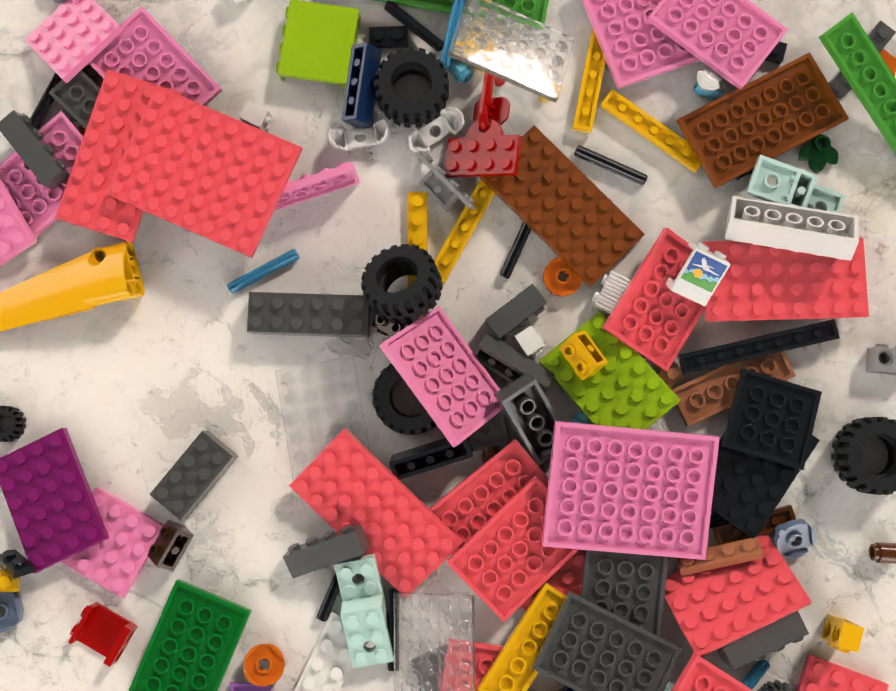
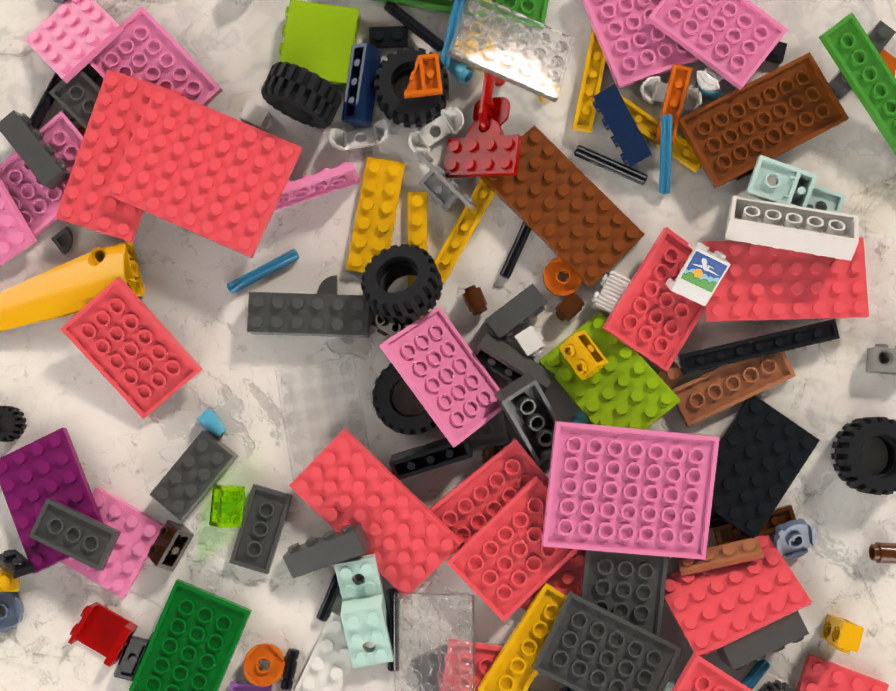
(63, 240): none -> dark grey tile
(75, 534): none -> dark grey plate
(131, 348): none -> coral plate
(131, 658): none -> black plate
(211, 422): none -> medium azure cone
(227, 506): none -> clear neon green brick
(261, 529): none -> dark grey plate
(289, 669): none -> black axle
(301, 95): none -> black tyre
(329, 286): none -> dark grey tile
(375, 211): none -> yellow plate
(425, 77): none -> orange wing
(475, 300): none -> reddish brown brick
(569, 307): none -> reddish brown brick
(622, 126): none -> dark blue brick
(654, 90): none -> white piece
(665, 154): none -> dark azure axle
(674, 98): none -> orange tile
(771, 419): black plate -> none
(817, 156): dark green plate -> none

